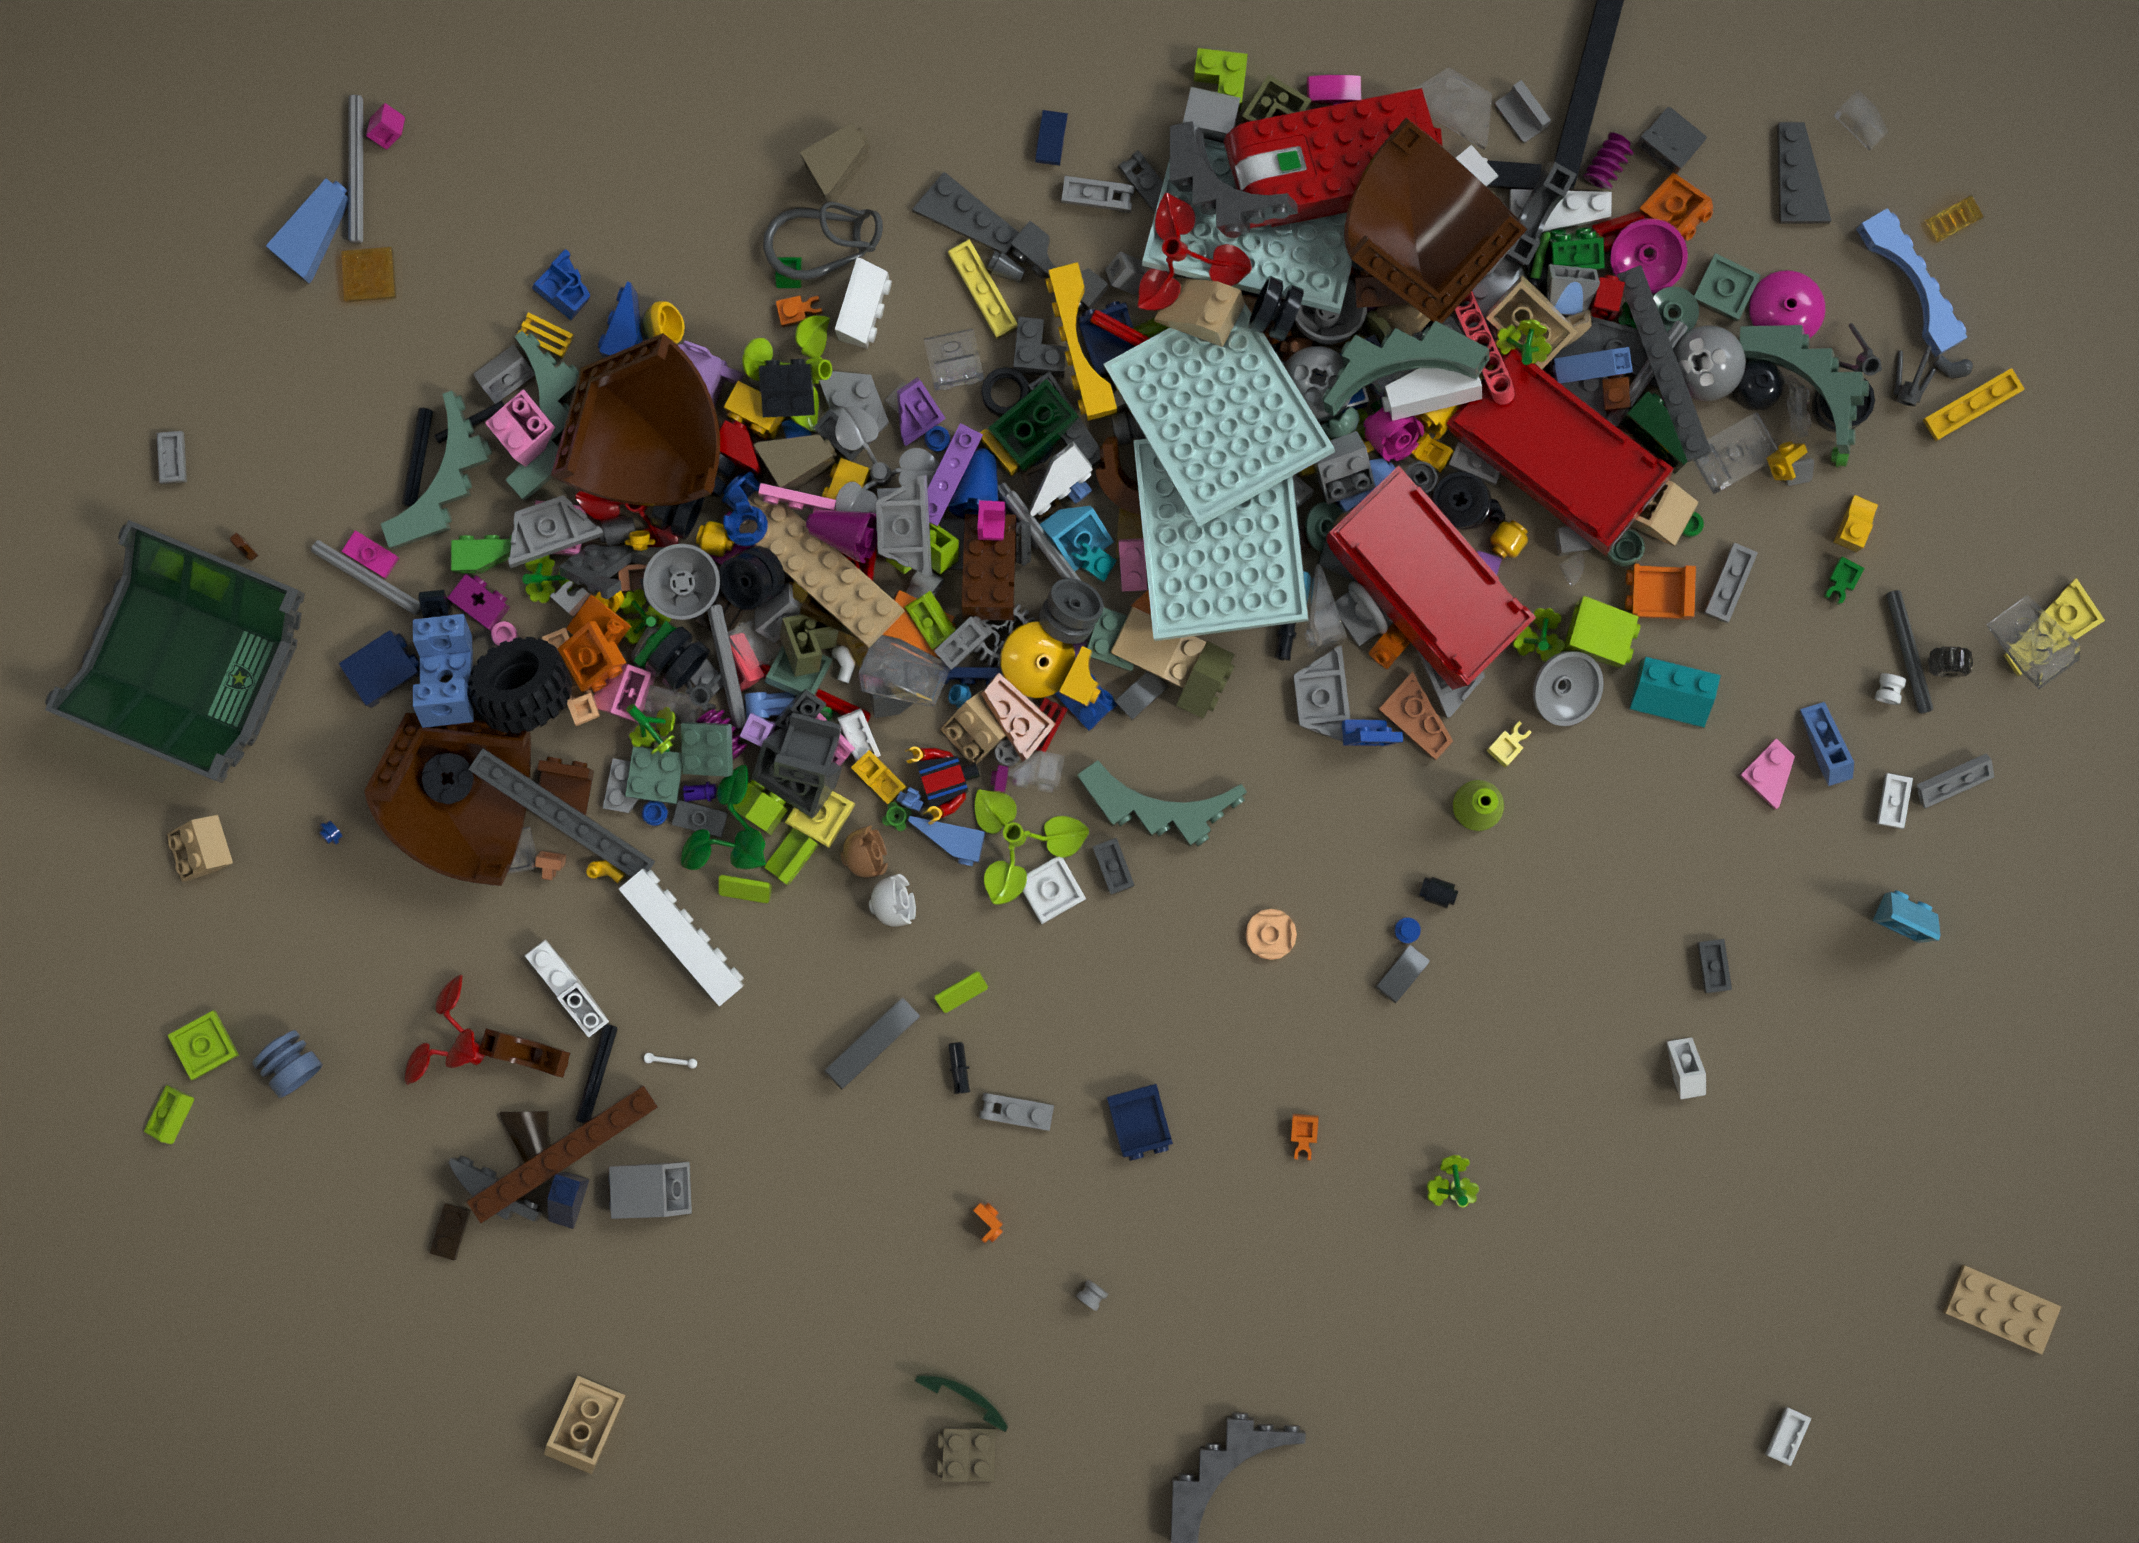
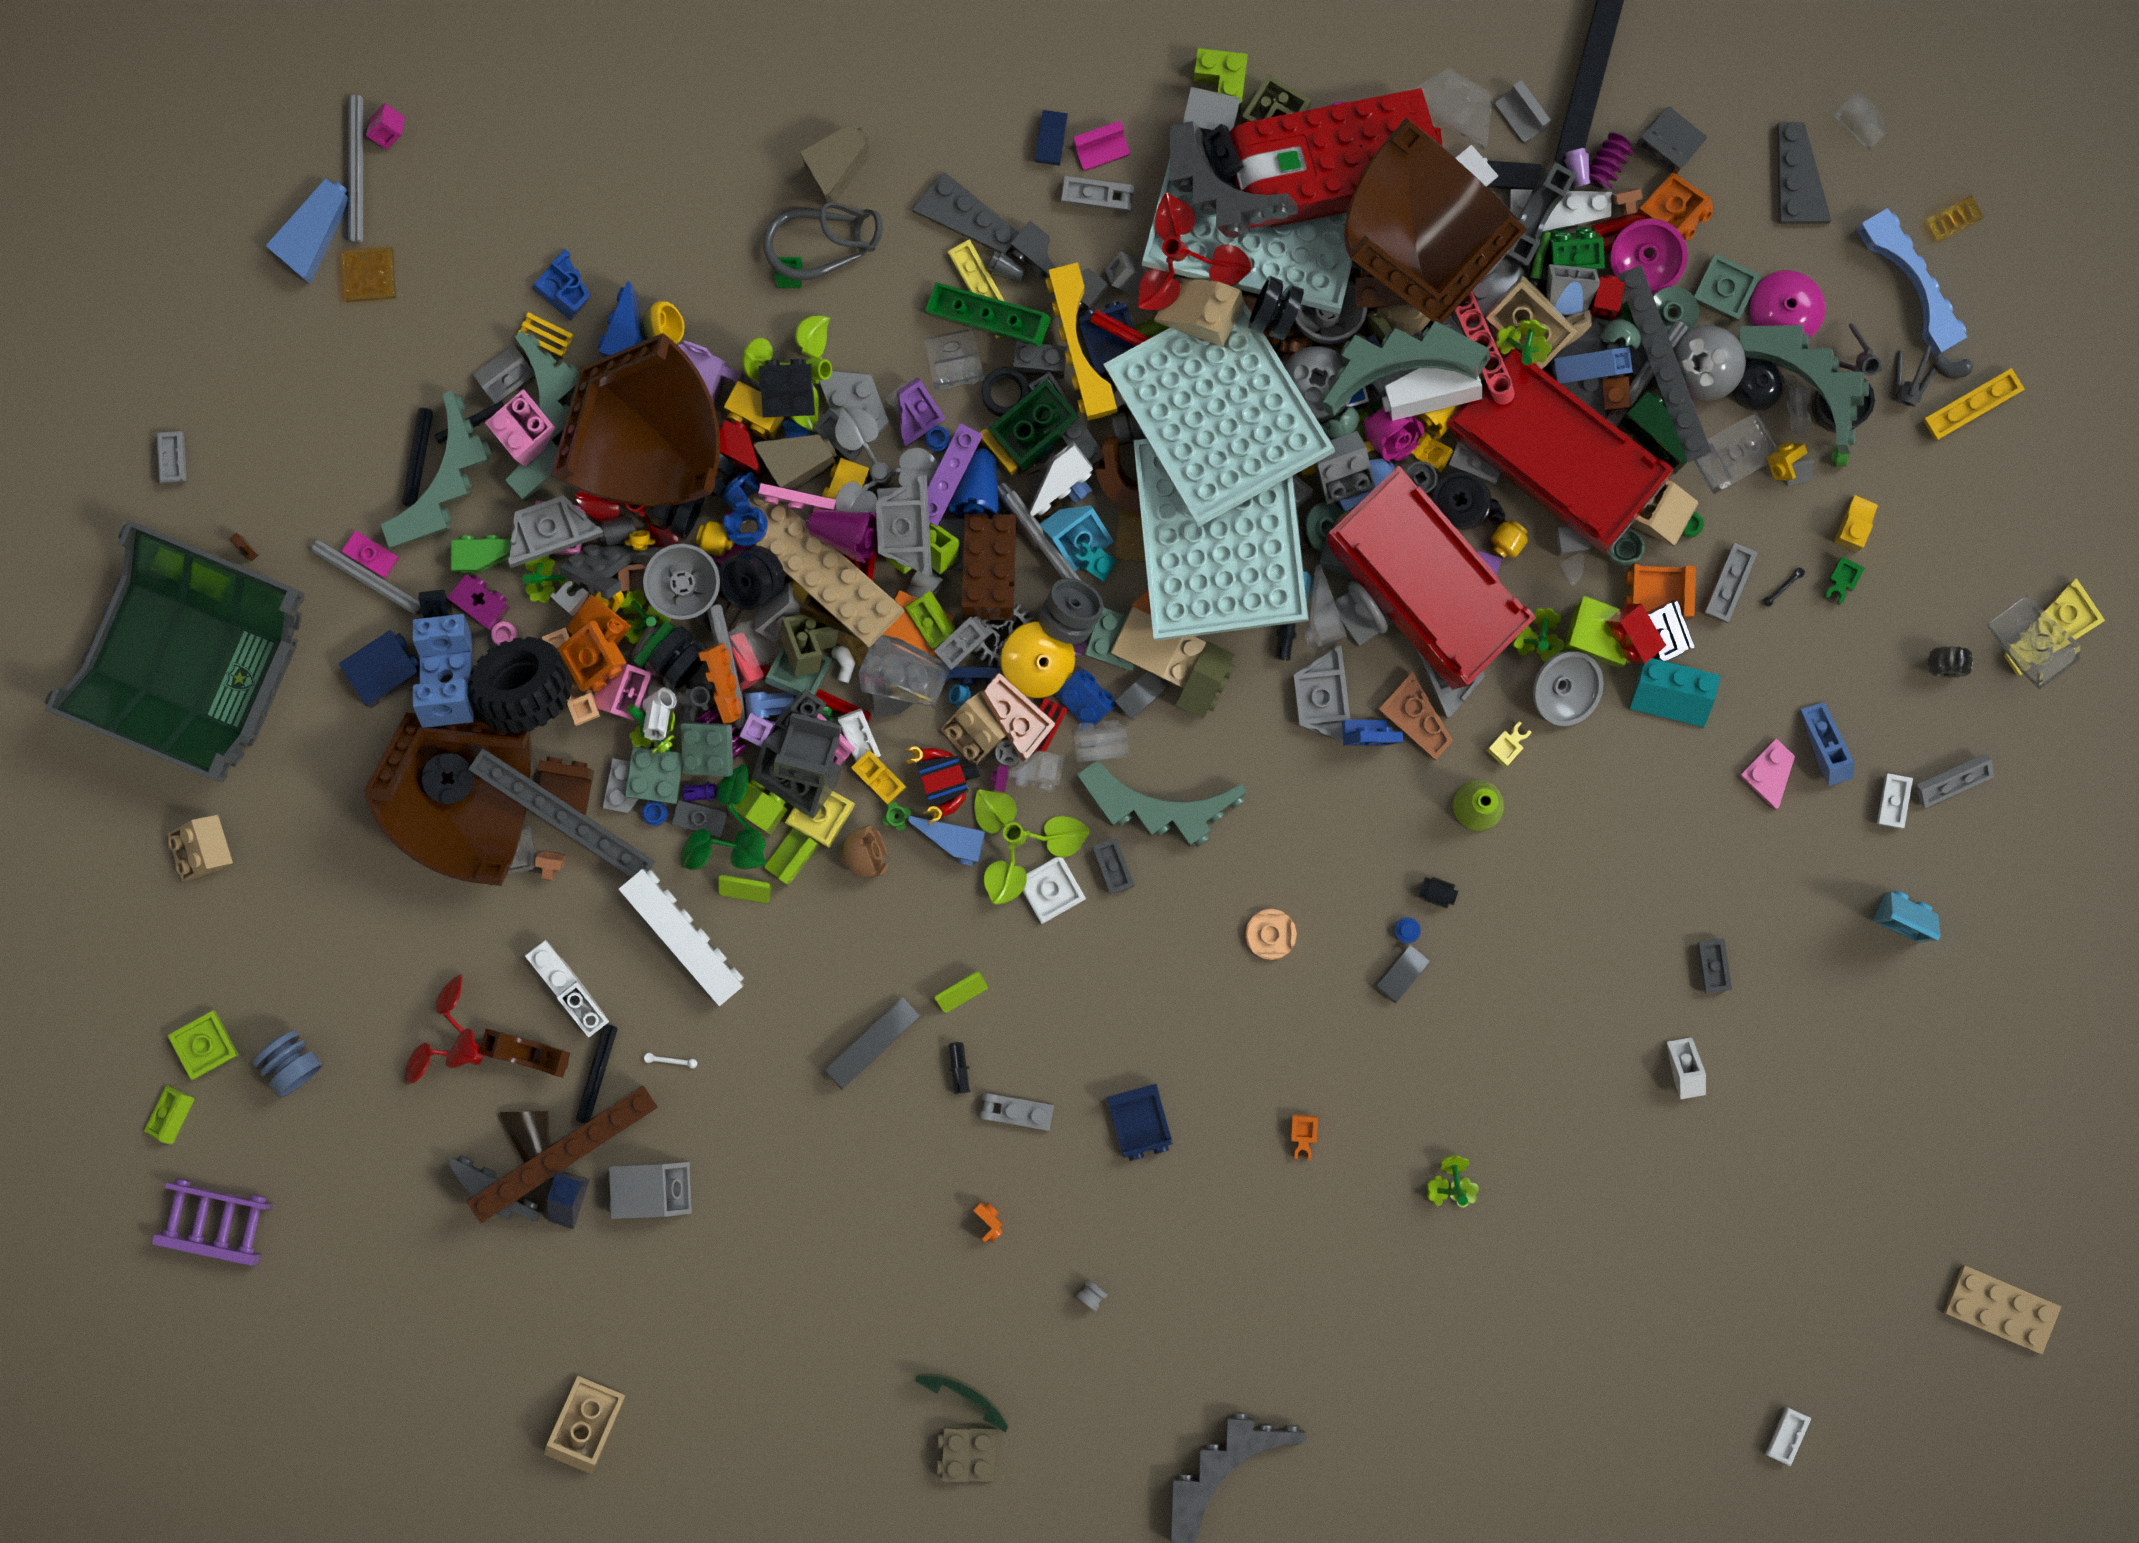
(220, 1247): none -> medium lavender fence
(330, 833): blue plate -> none
(450, 1231): dark brown plate -> none
(604, 868): yellow arm -> none
(657, 710): none -> white piece
(719, 673): none -> orange wing
(793, 310): orange plate -> none
(862, 304): white slope -> none
(891, 901): white cylinder -> none
(911, 800): medium blue plate -> none
(988, 314): none -> green piece
(991, 520): dark pink panel -> none
(1023, 542): dark grey axle -> none
(1079, 683): yellow arch -> none
(1100, 742): none -> clear brick
(1101, 145): none -> dark pink panel
(1133, 565): bright pink plate -> none
(1146, 183): dark grey plate -> none
(1223, 153): none -> black panel
(1332, 88): dark pink slope -> none
(1389, 647): orange bracket -> none
(1578, 162): none -> lavender cone
(1621, 330): none -> sand green hair
(1627, 200): none -> nougat tile
(1636, 633): none -> red brick
(1672, 628): none -> plate
(1798, 573): none -> black hinge
(1890, 689): white wheel -> none
(1909, 651): dark grey axle -> none

